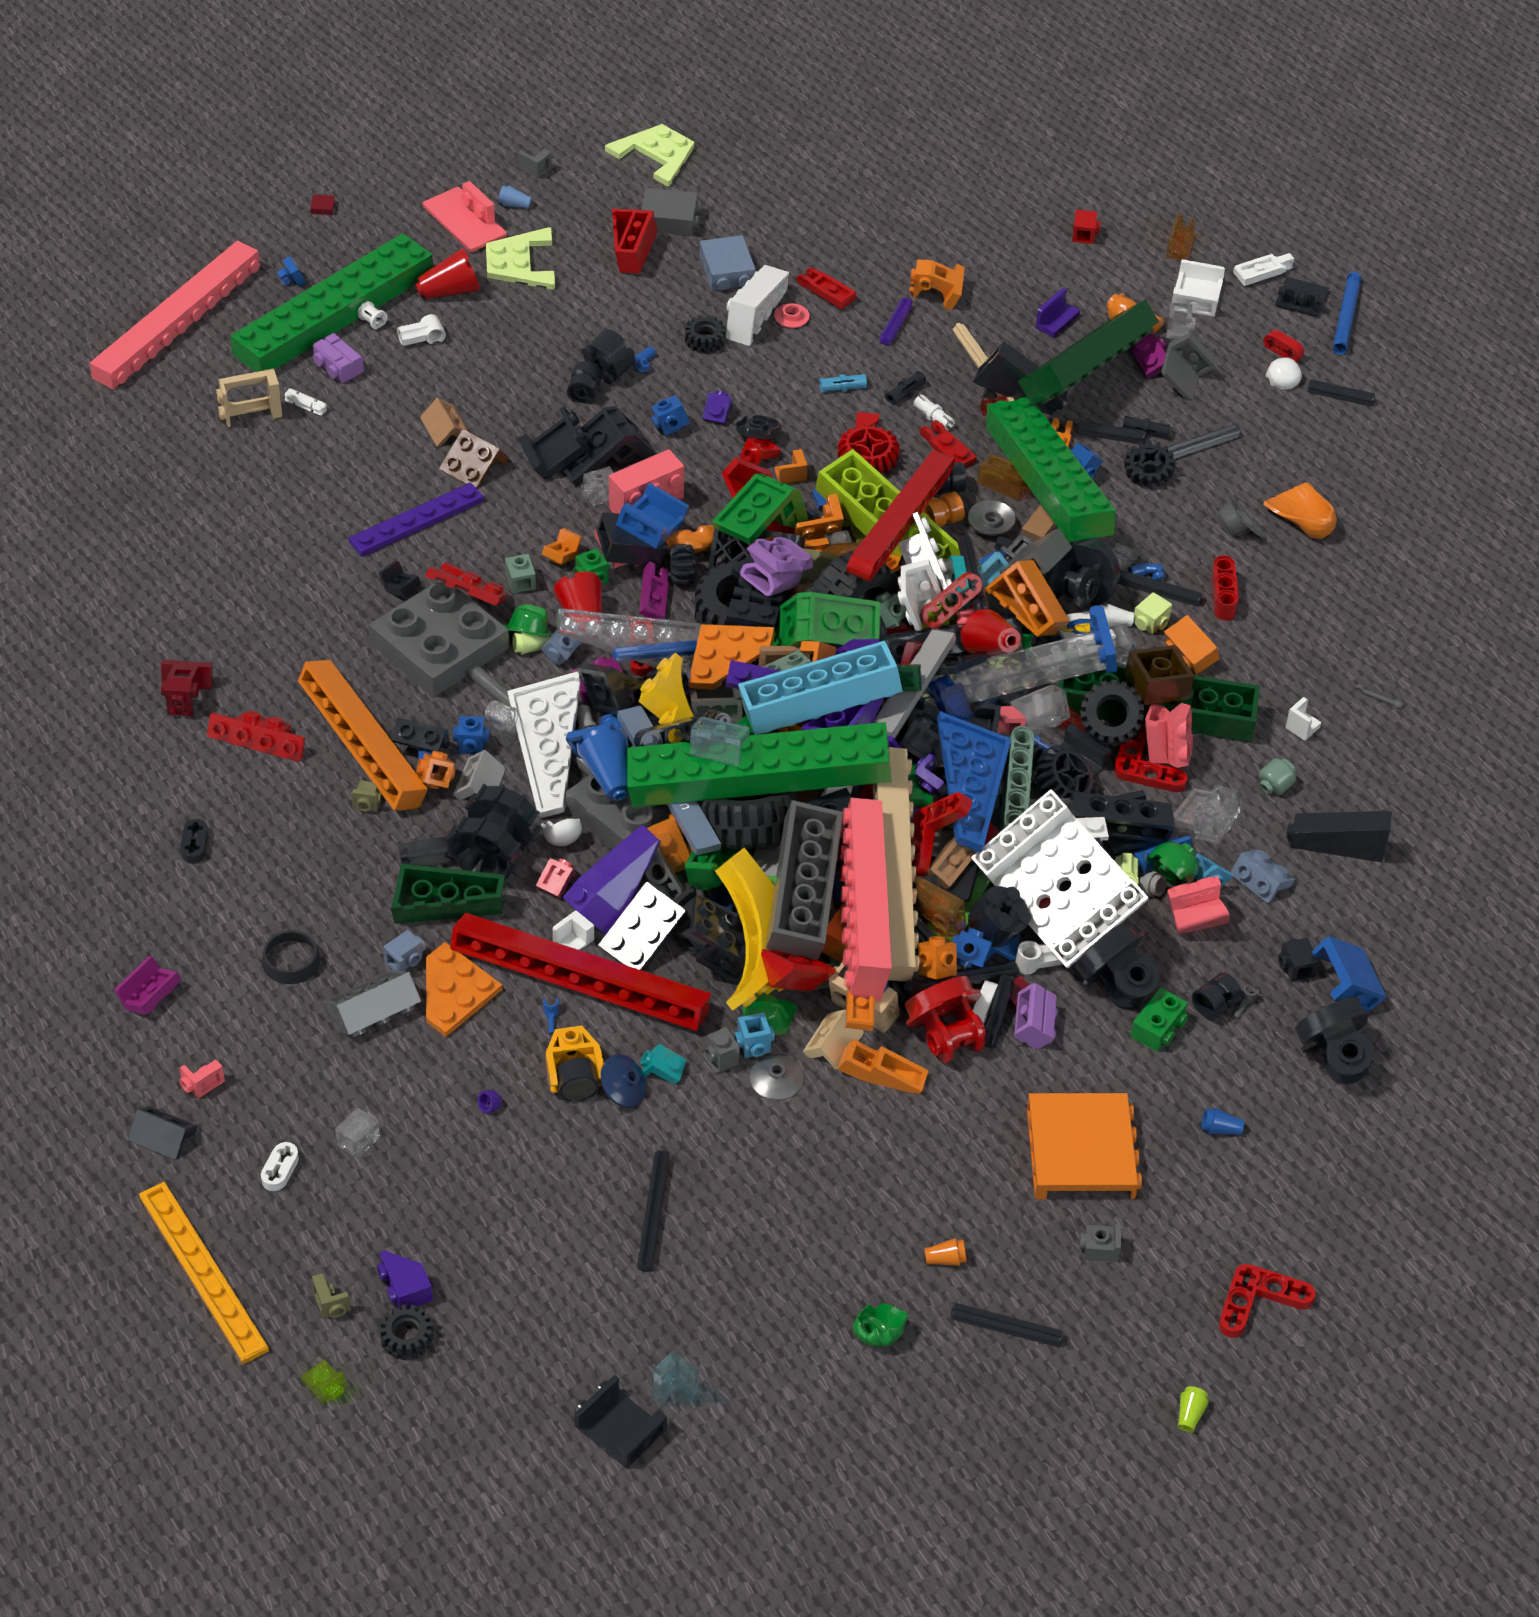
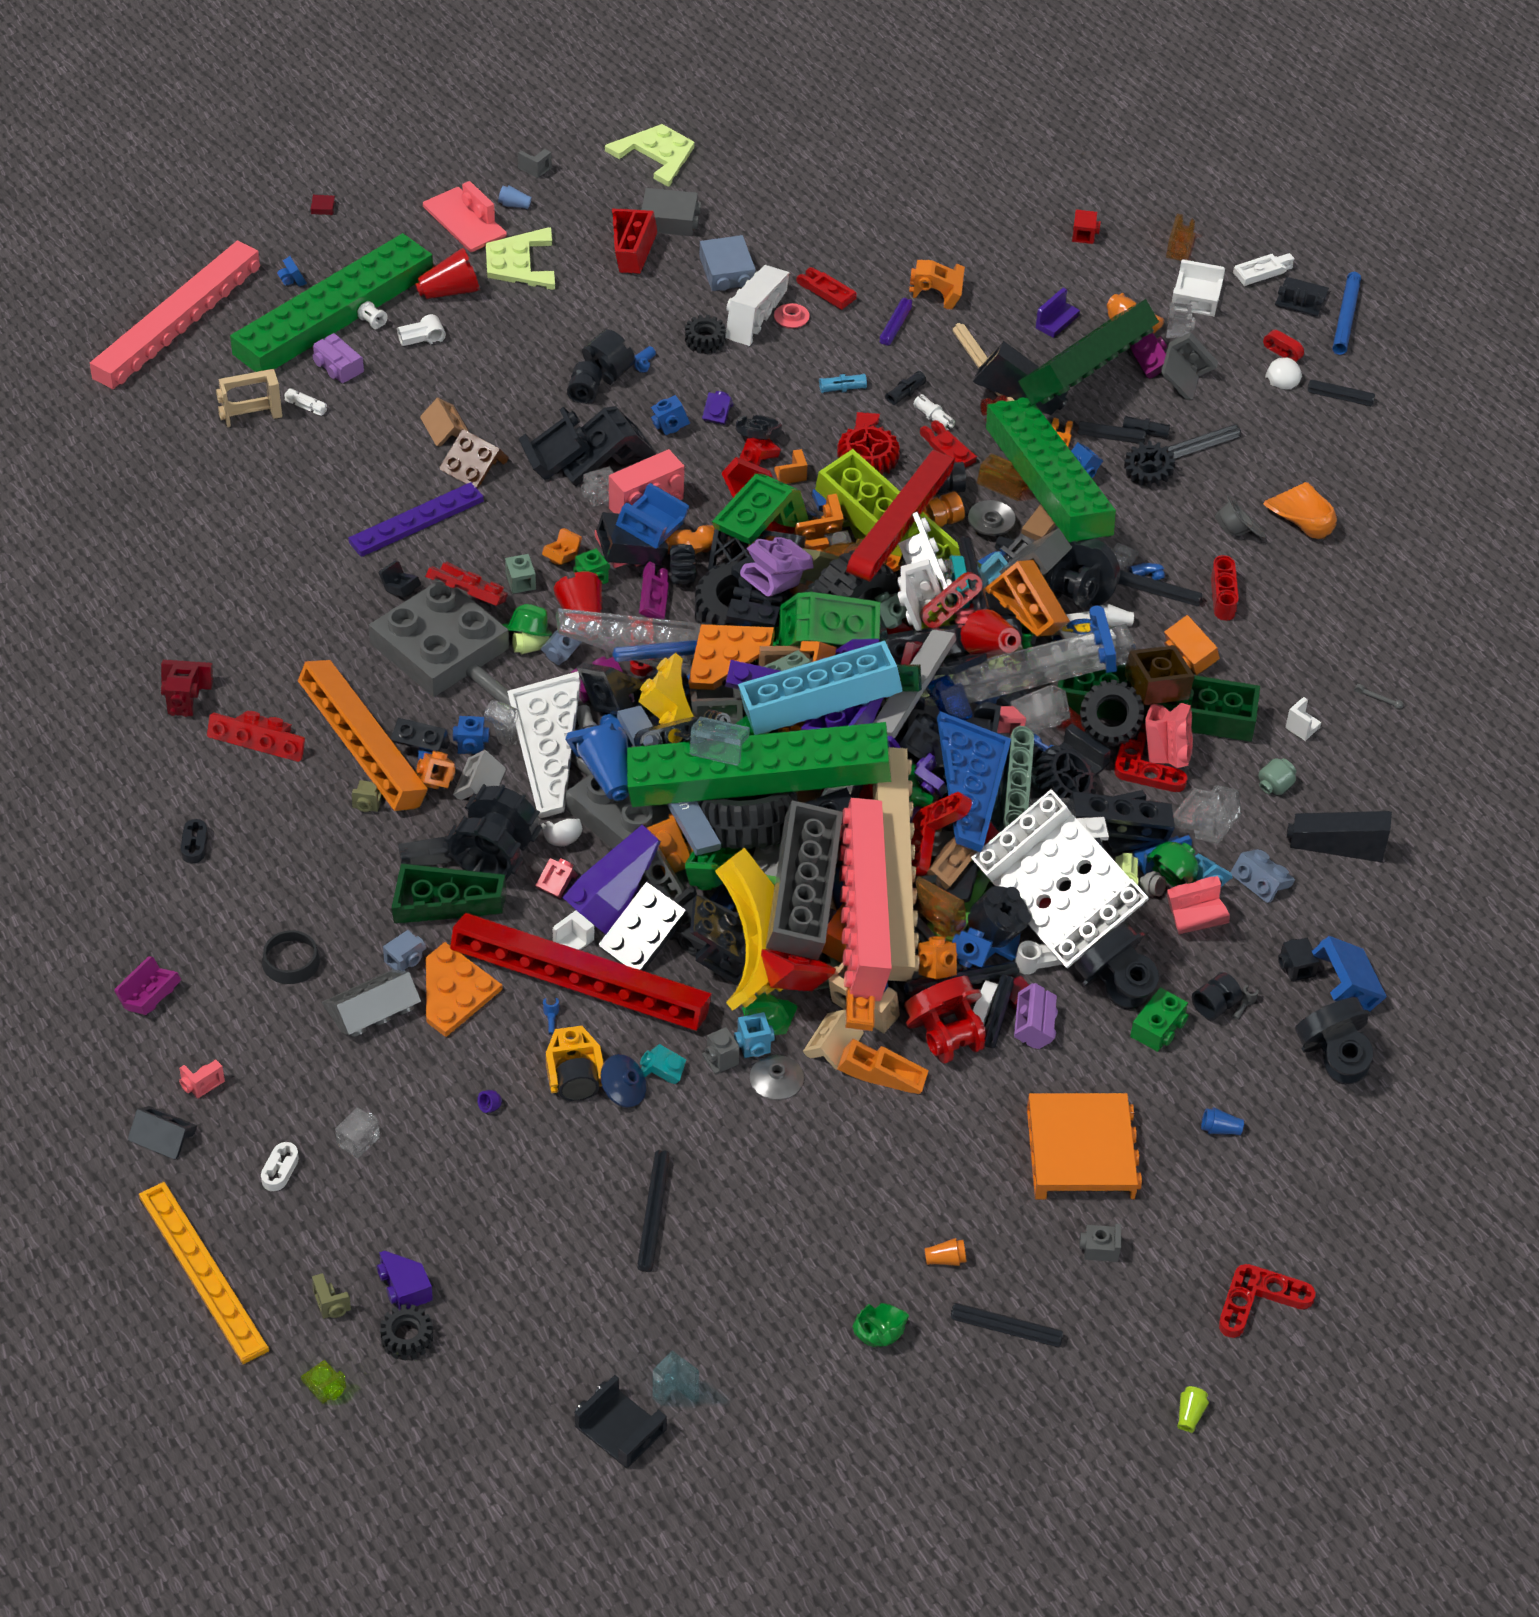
(1152, 613): yellowish green brick -> none

